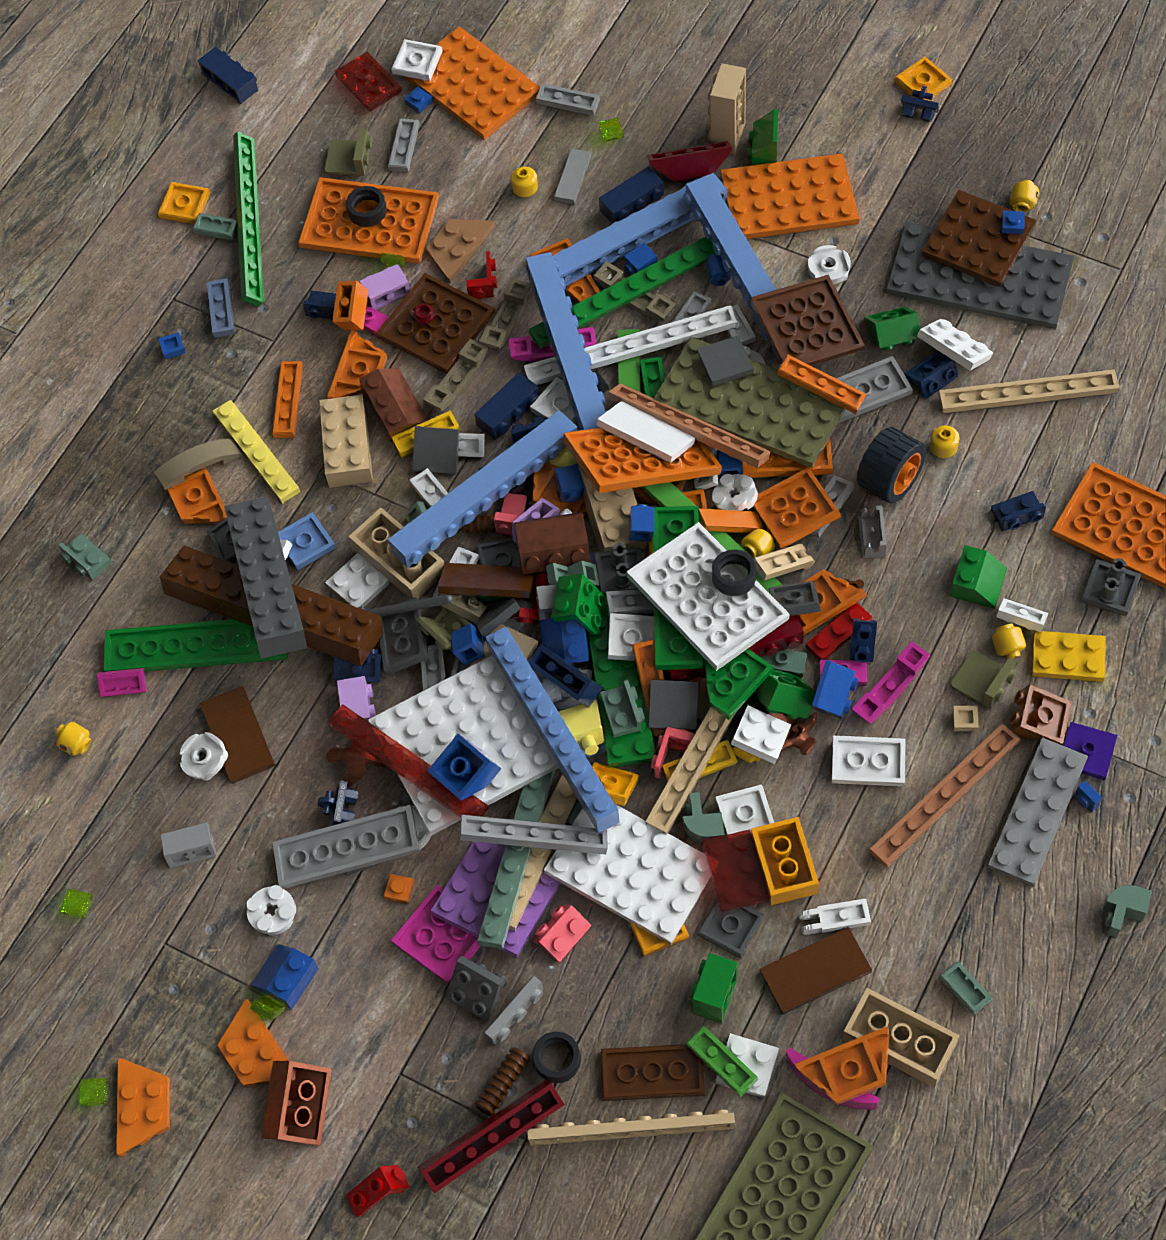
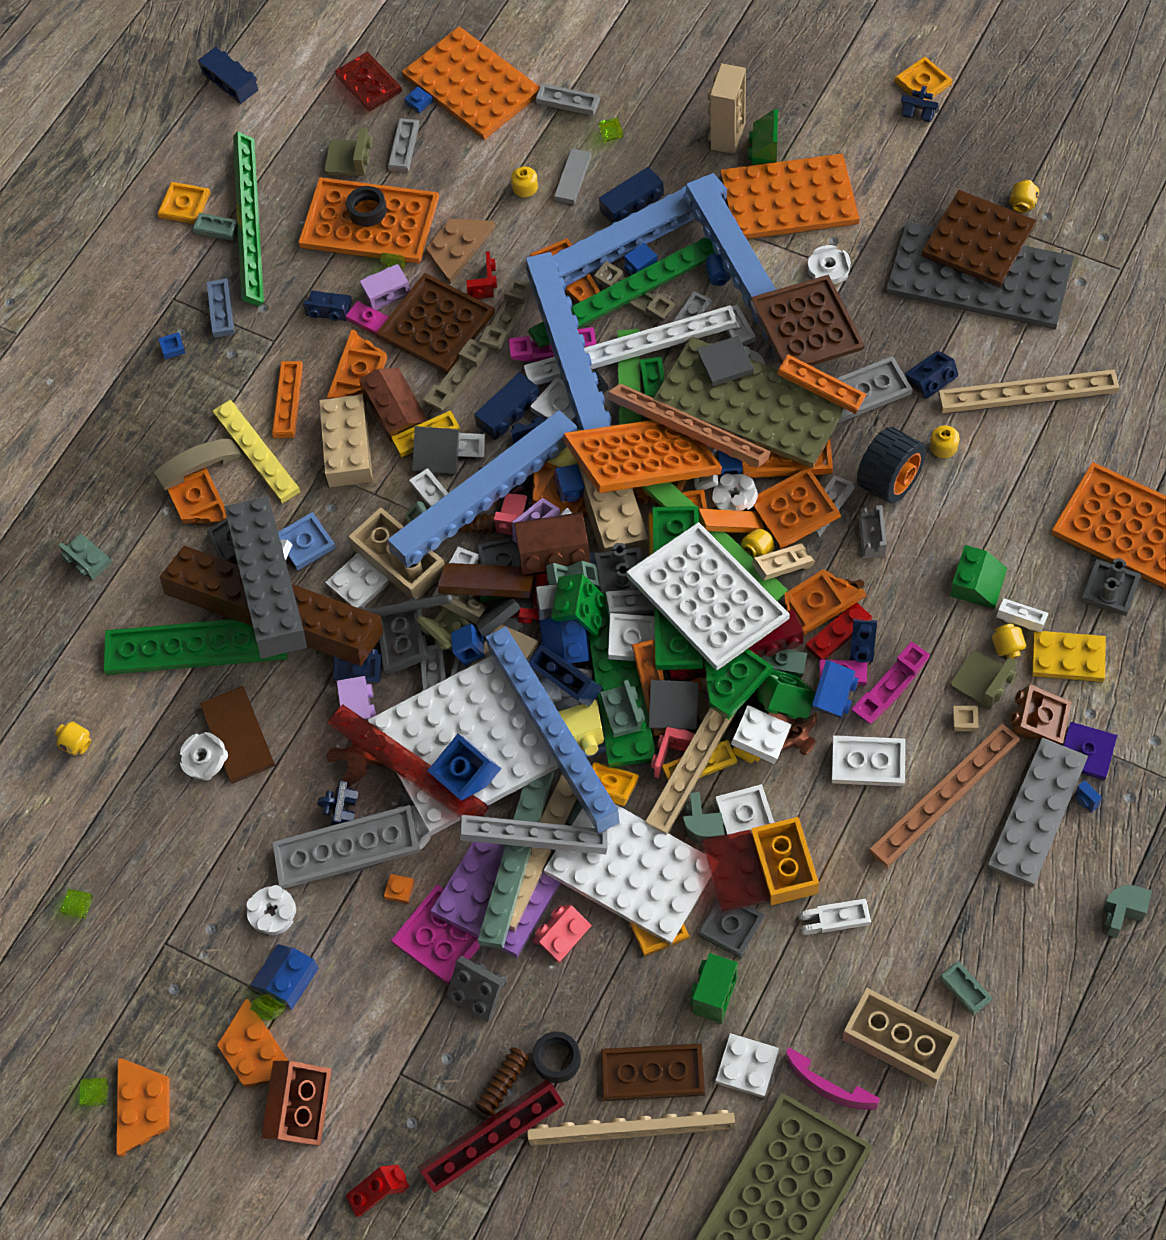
(121, 682): dark pink plate -> none
(188, 845): light grey hinge -> none
(350, 305): orange brick -> none
(417, 60): white tile -> none
(424, 313): dark red plate -> none
(515, 1011): light grey plate -> none
(641, 523): blue brick -> none
(645, 431): white tile -> none
(691, 162): dark red wedge -> none
(722, 1061): bright green tile -> none
(734, 588): black tyre -> none
(797, 597): dark grey tile -> none
(815, 970): reddish brown tile -> none
(850, 1067): orange wing -> none
(893, 327): green slope -> none
(955, 344): white plate -> none
(1013, 222): blue plate -> none
(1018, 511): dark blue bracket -> none

